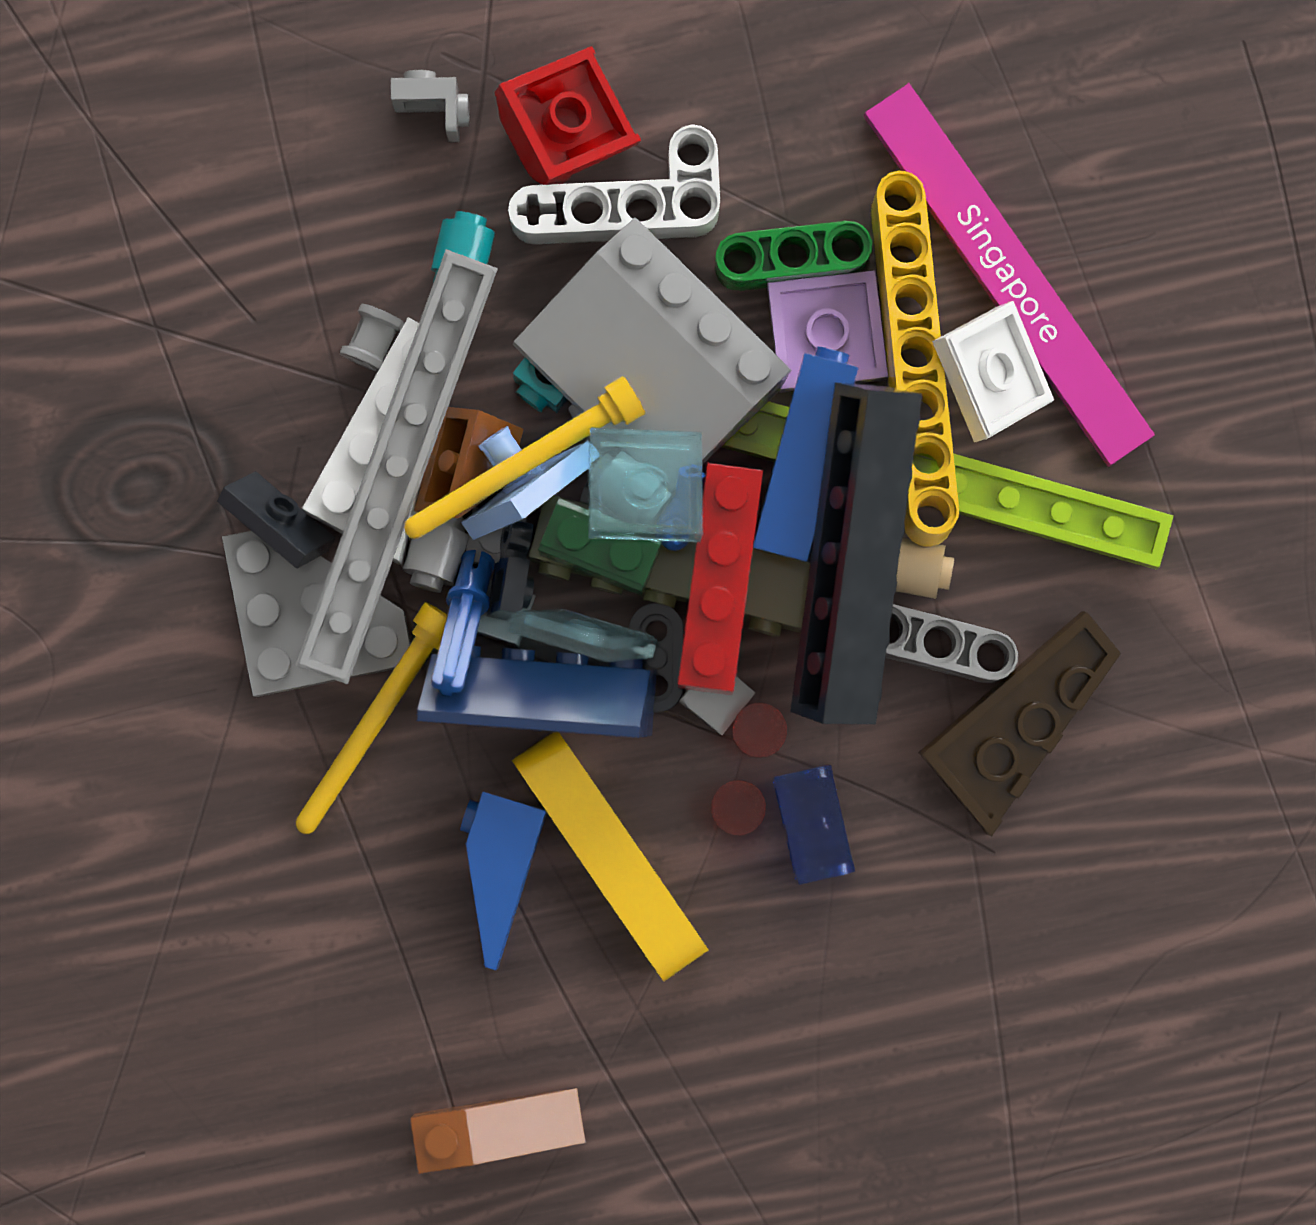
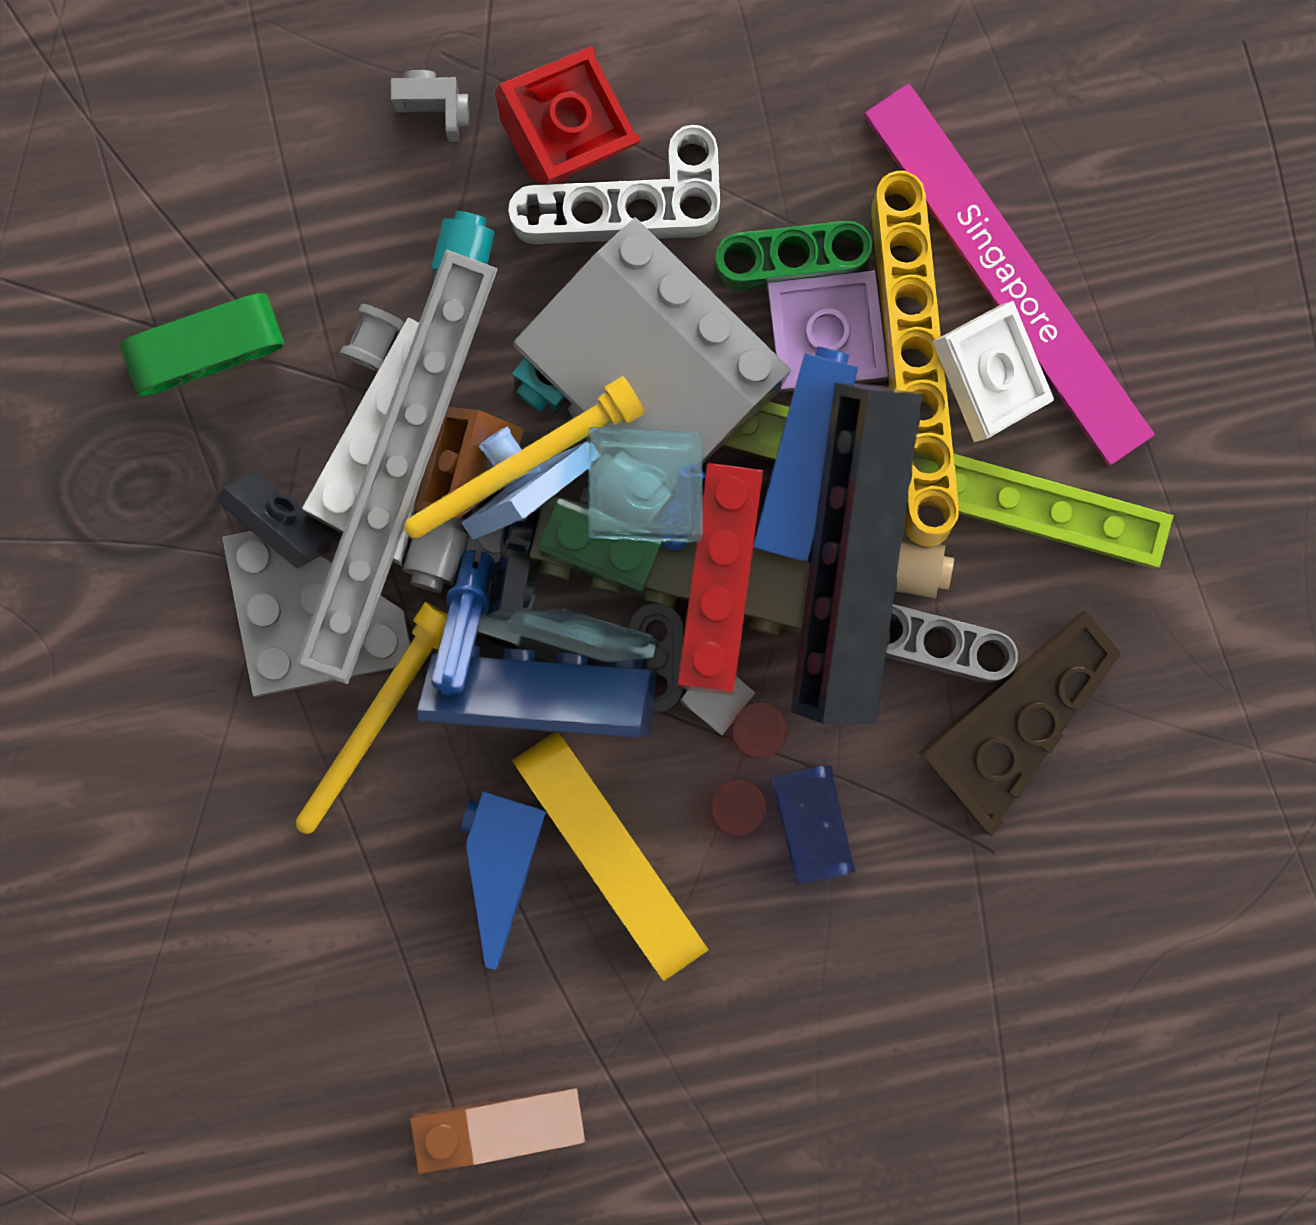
(201, 344): none -> green beam

